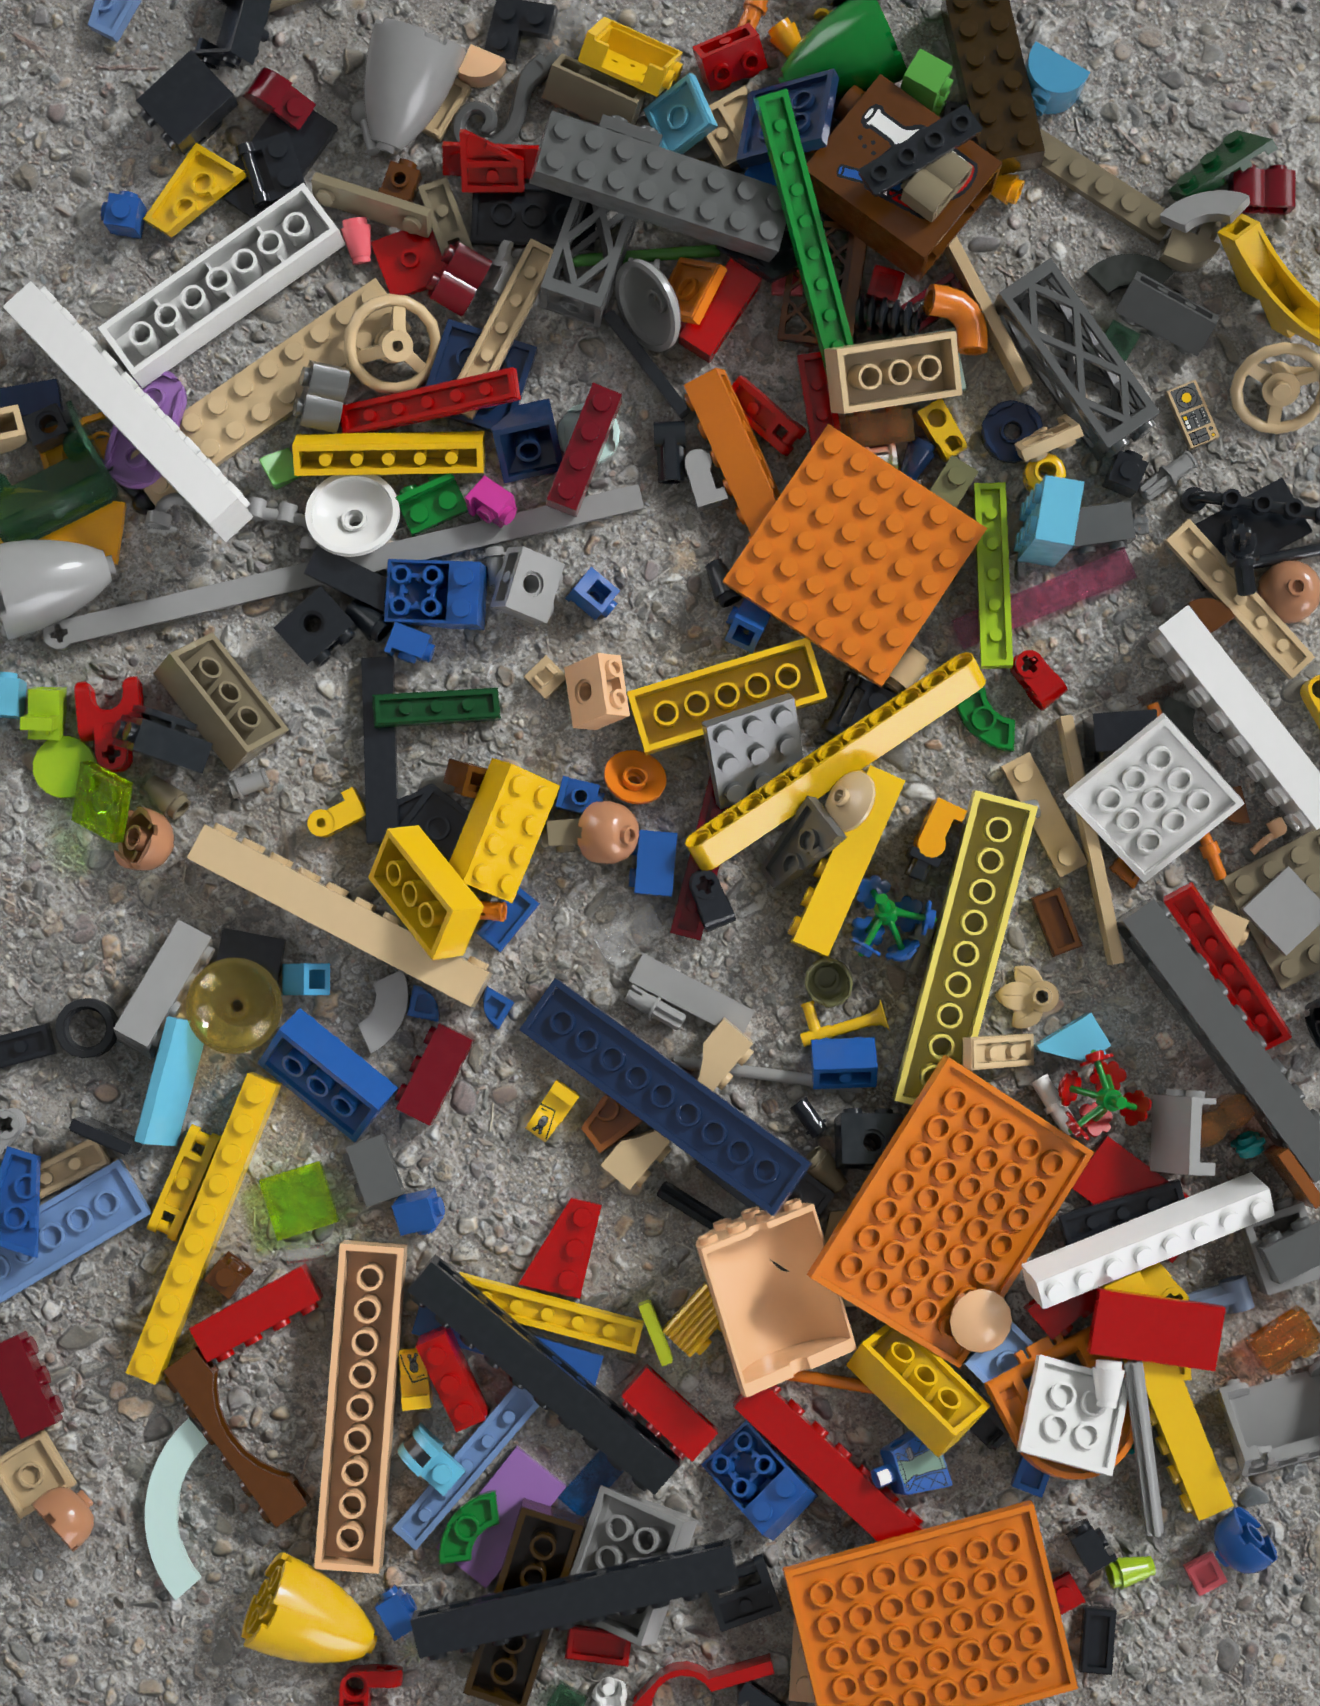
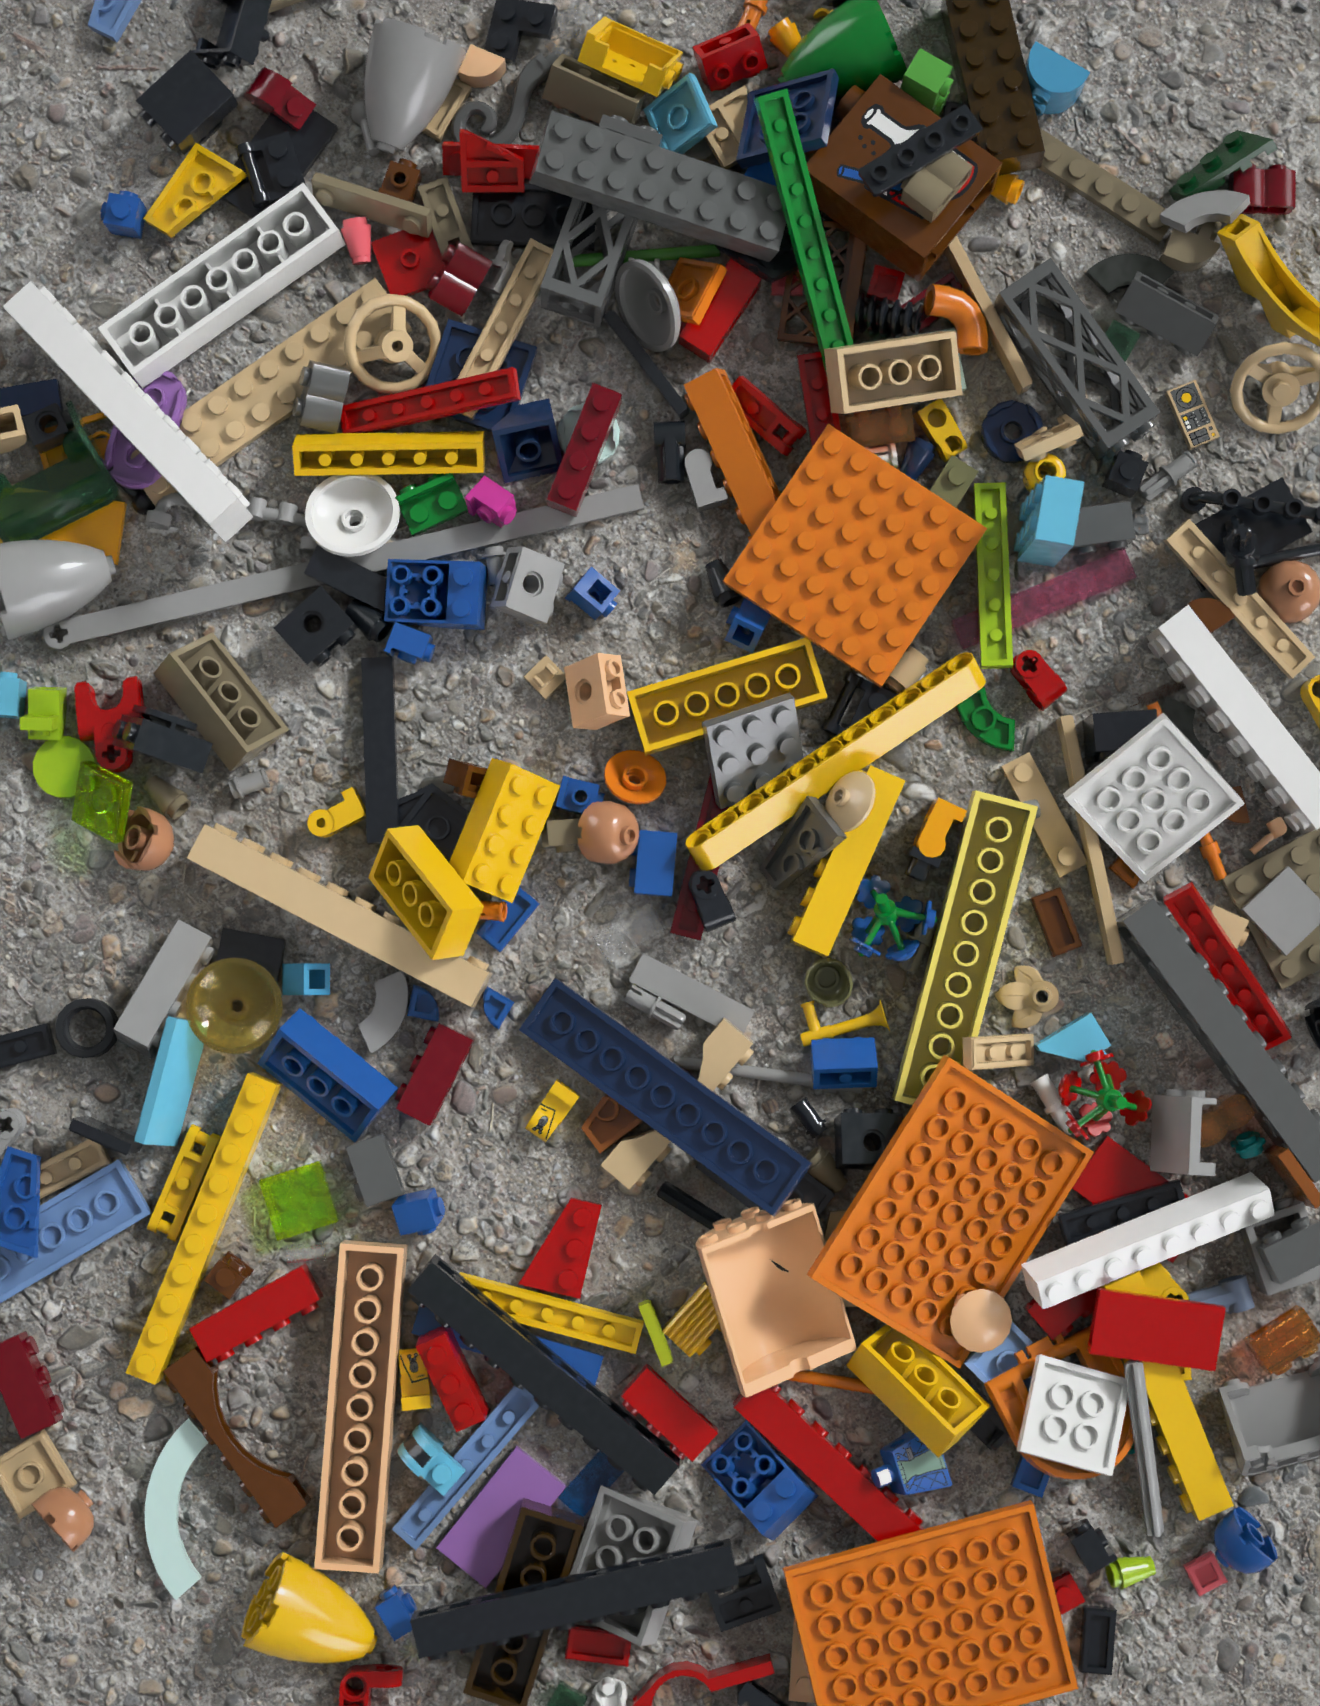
(279, 468): bright green slope -> none
(436, 707): dark green tile -> none
(466, 1525): green tile -> none
(1107, 1381): white cone -> none

